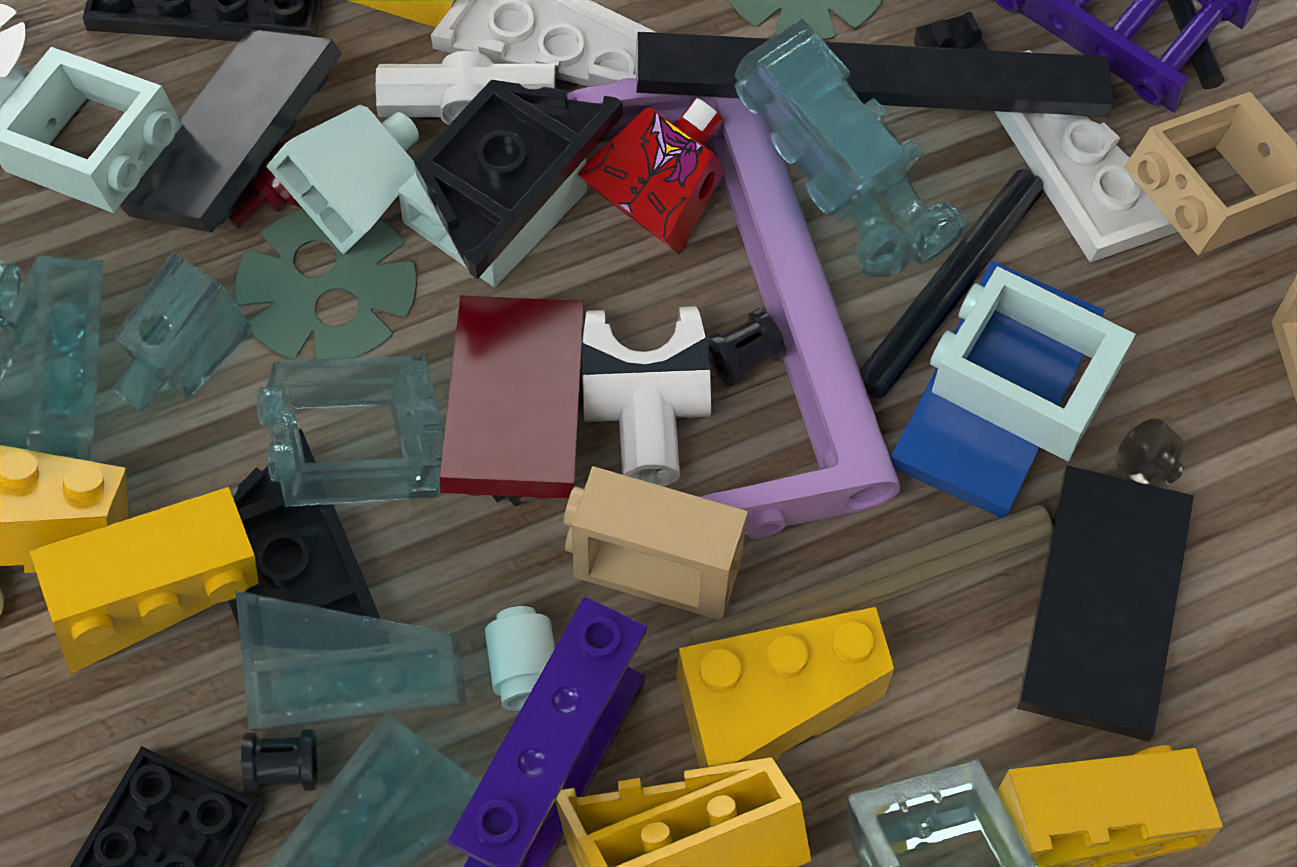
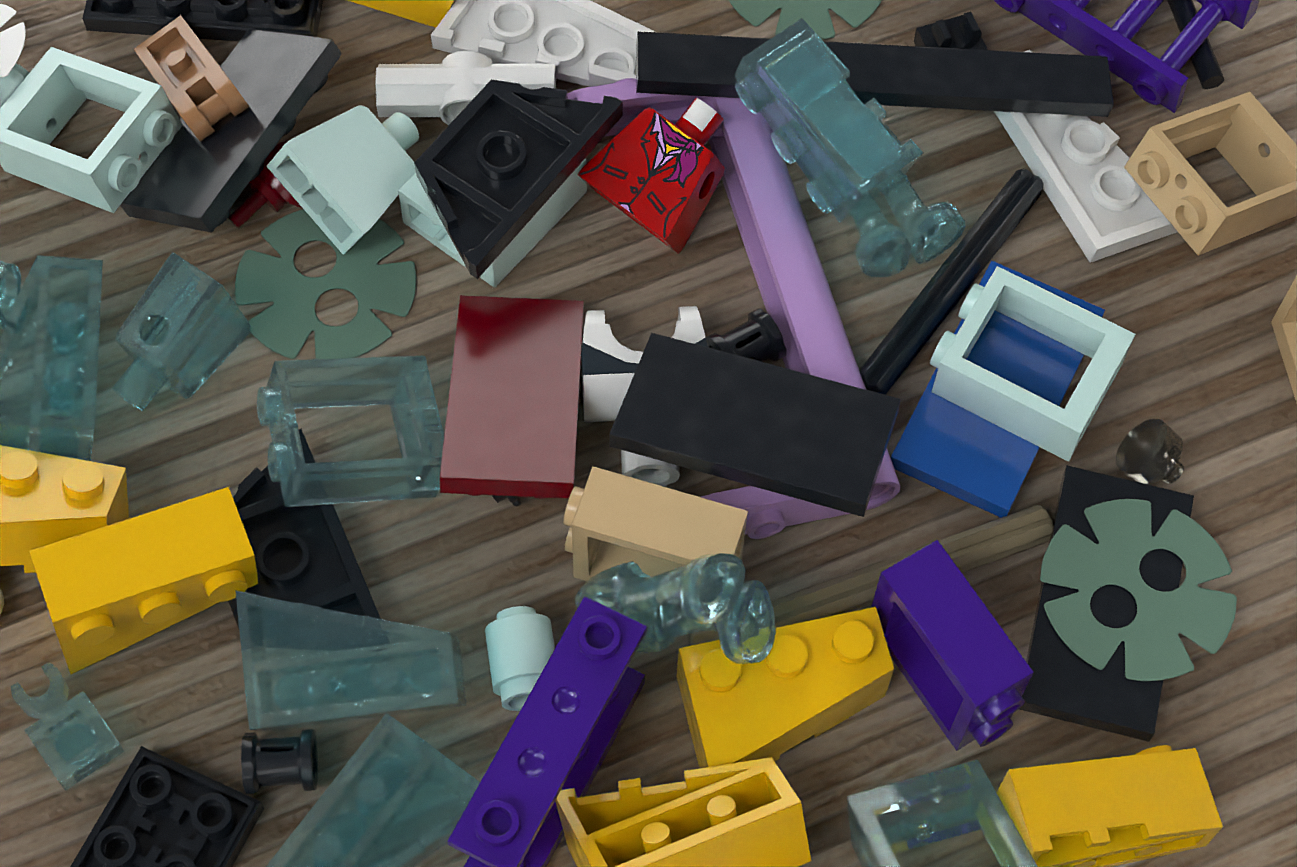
(69, 732): none -> clear light blue plate
(190, 77): none -> medium nougat plate
(691, 599): none -> clear light blue piece
(756, 424): none -> black tile
(950, 647): none -> dark purple window
(1152, 638): none -> sand green piece

